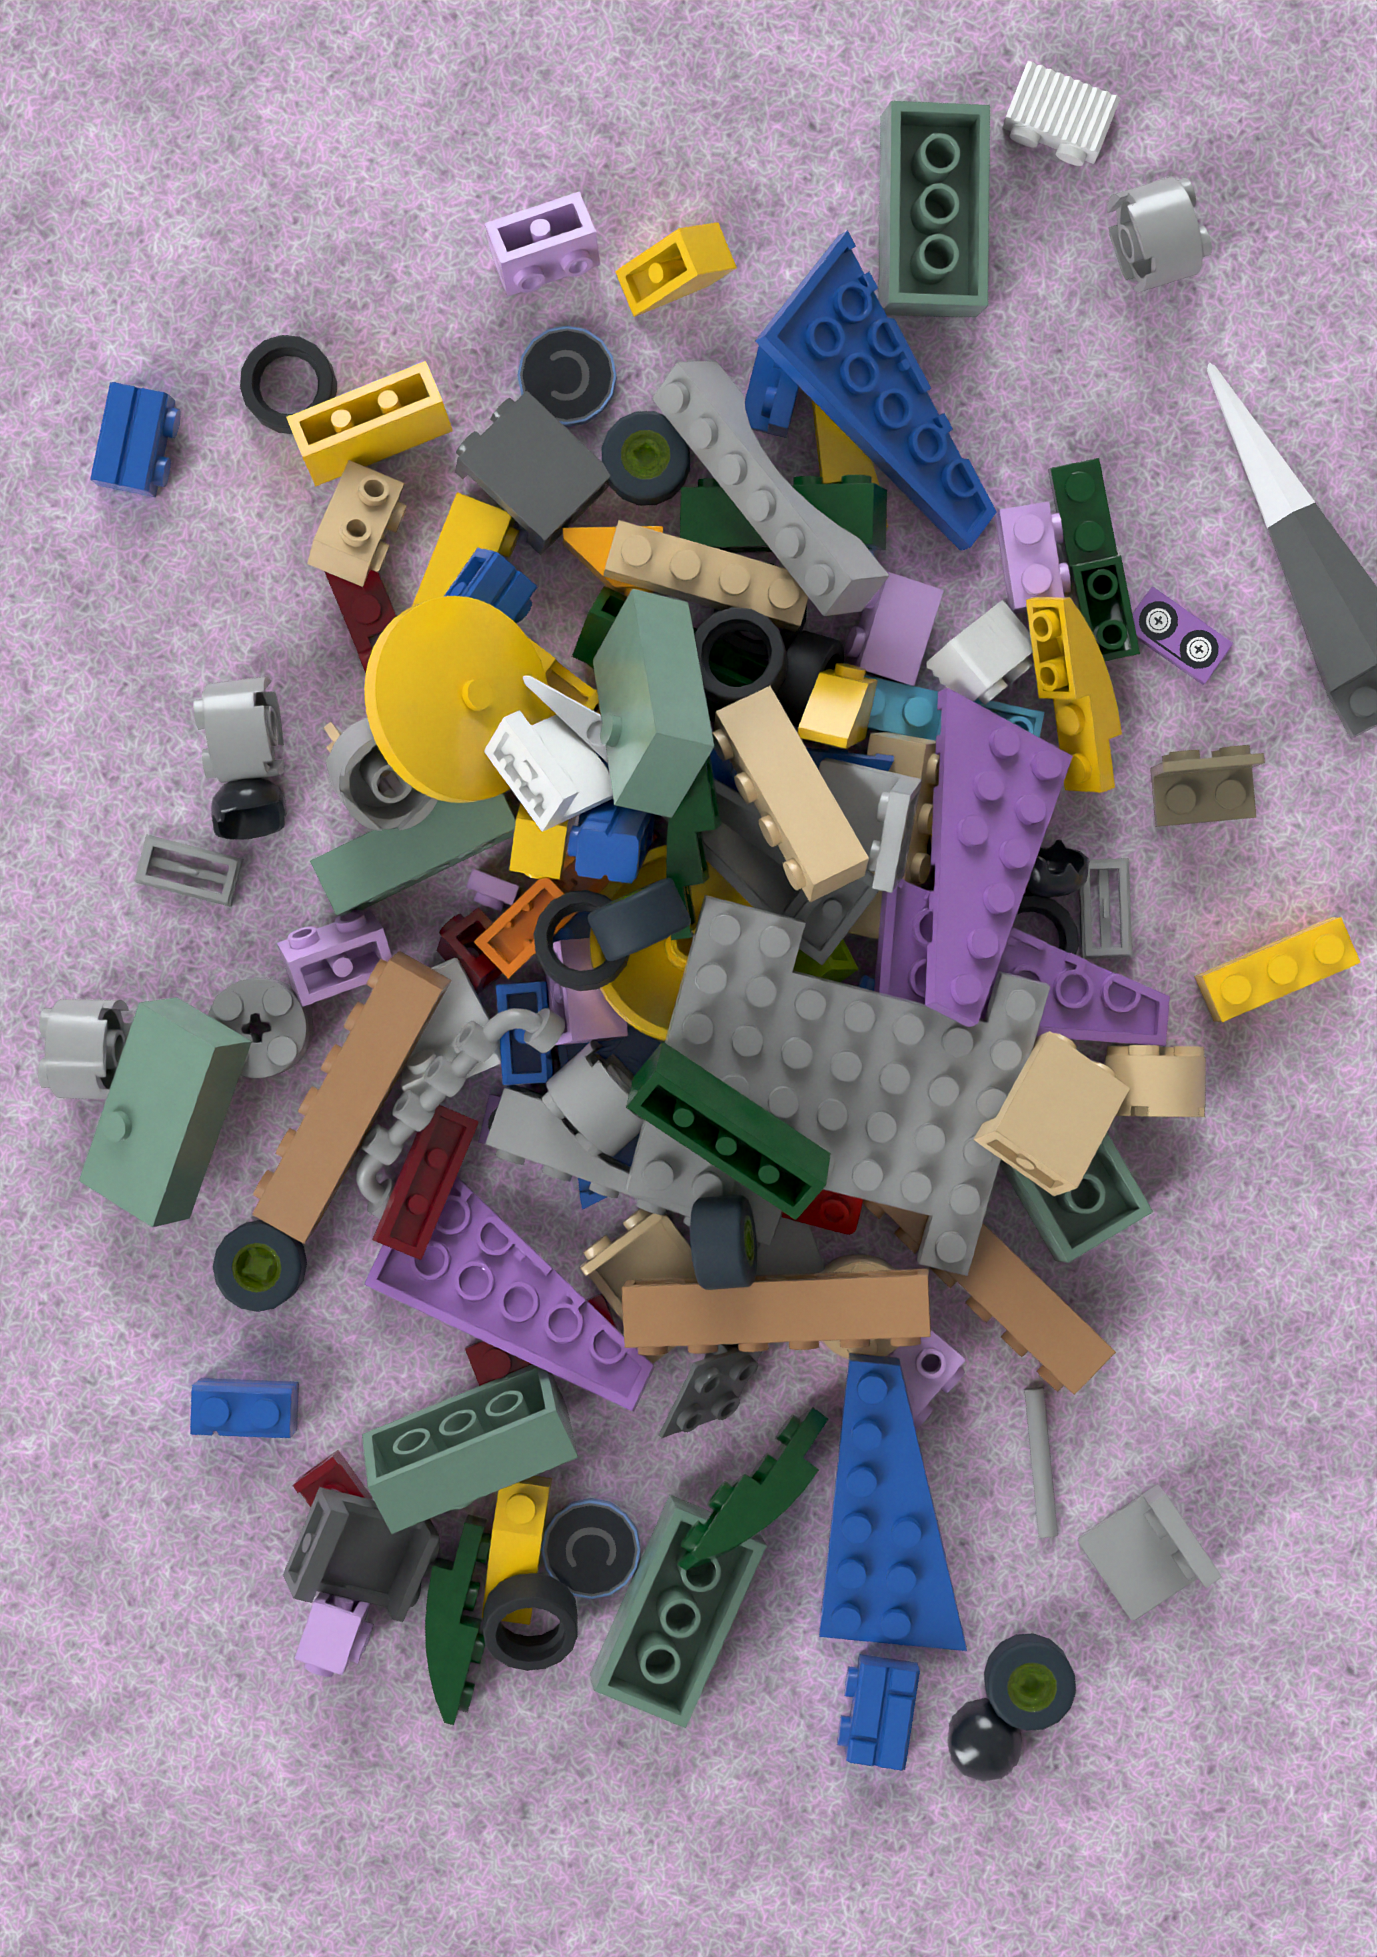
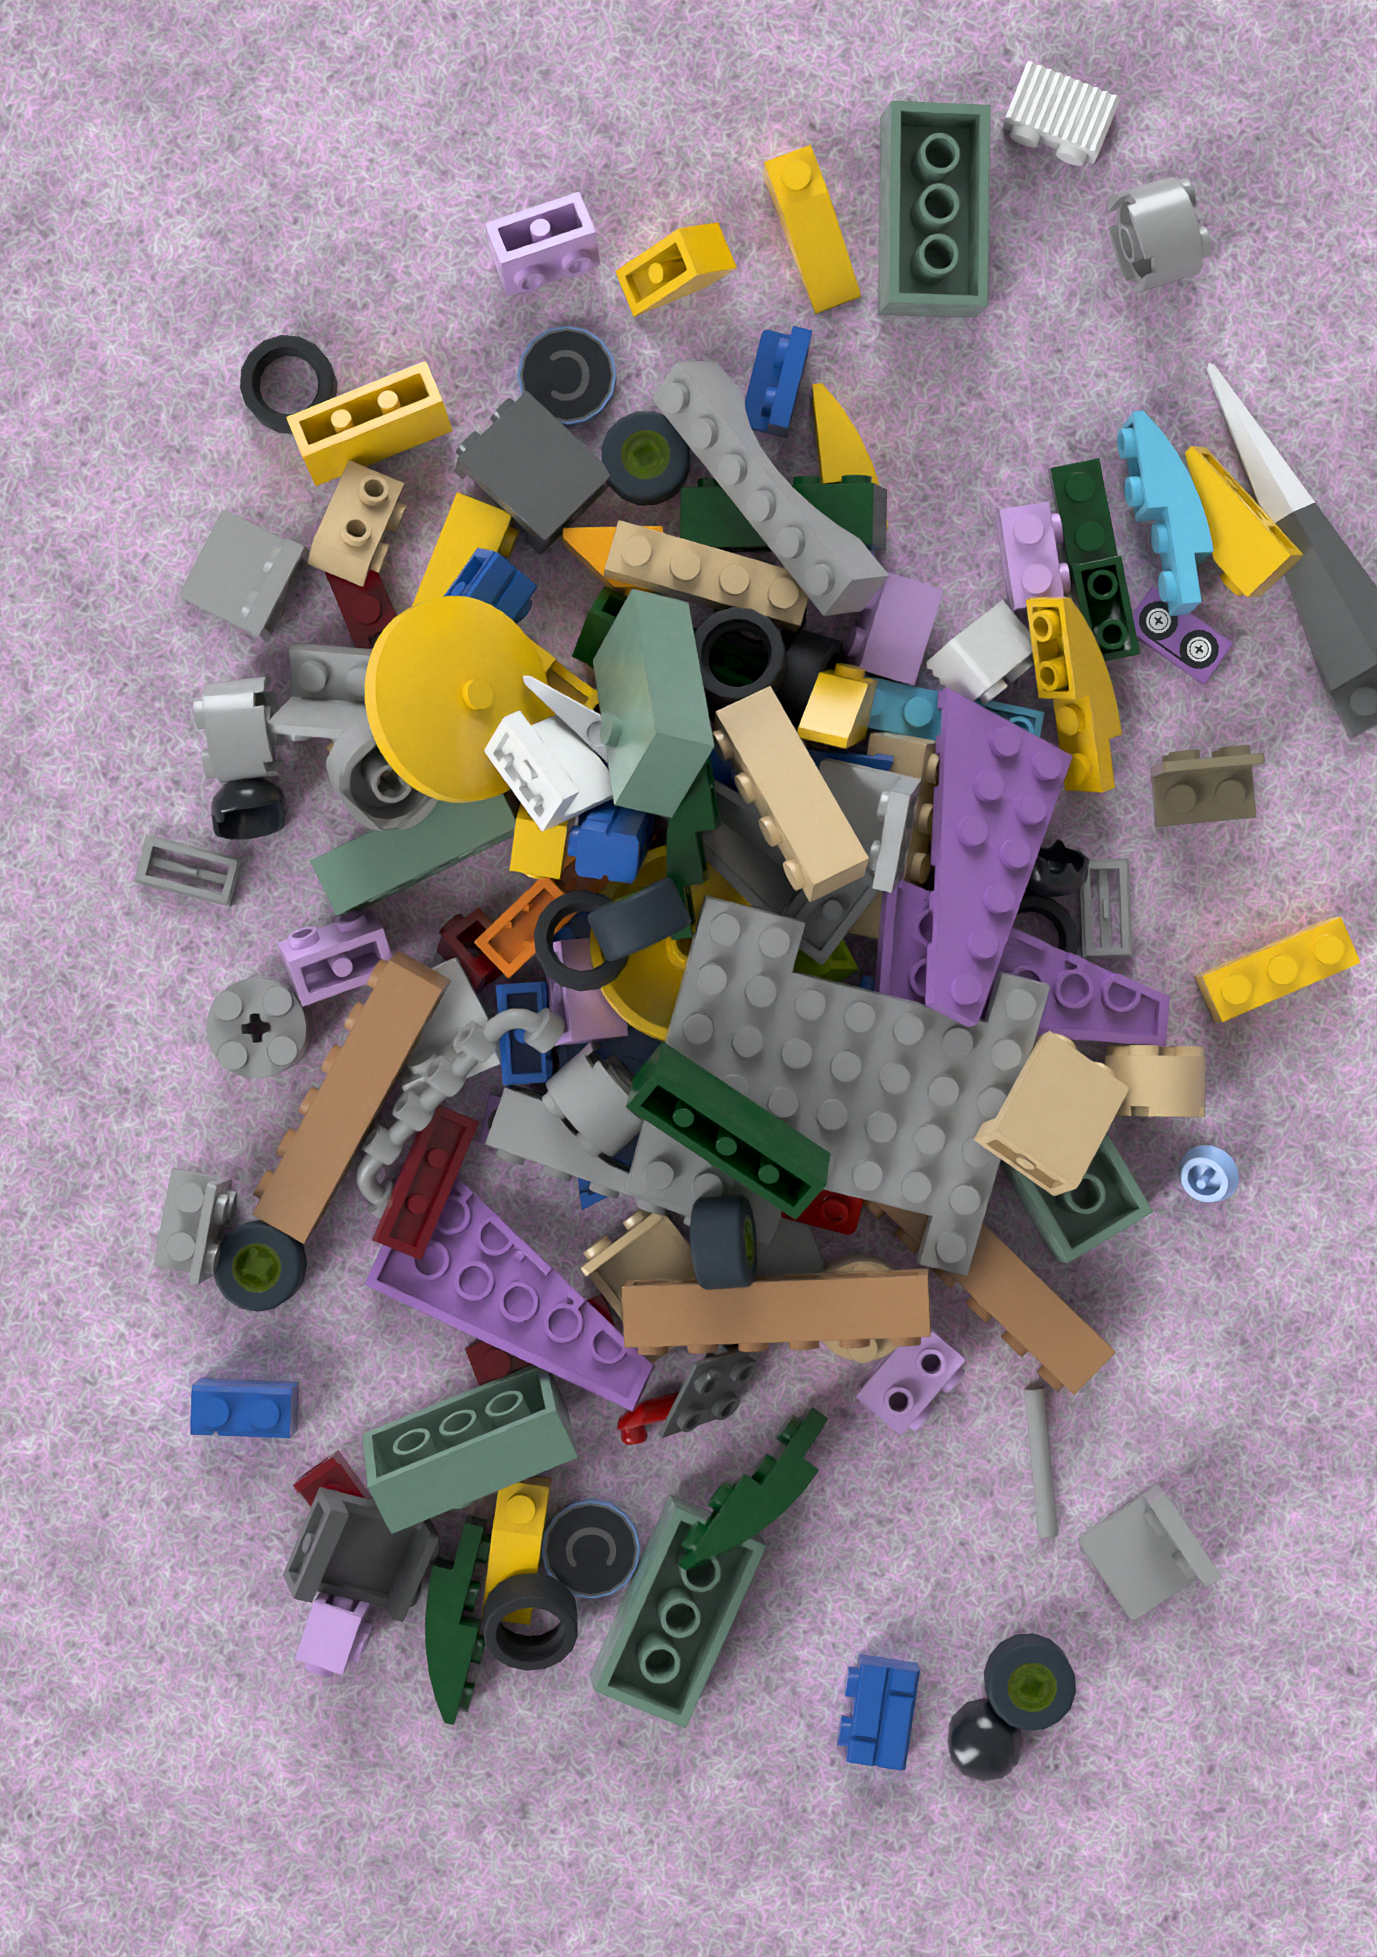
(82, 1046): light grey brick -> none
(135, 440): blue brick -> none
(164, 1111): sand green brick -> none
(194, 1223): none -> light grey bracket
(245, 575): none -> light grey bracket
(324, 691): none -> light grey bracket
(492, 890): lavender plate -> none
(647, 1412): none -> red arm
(811, 228): none -> yellow slope
(869, 383): blue wing -> none
(885, 1543): blue wing -> none
(1164, 492): none -> medium azure slope
(1208, 1174): none -> light blue hat
(1243, 536): none -> yellow slope

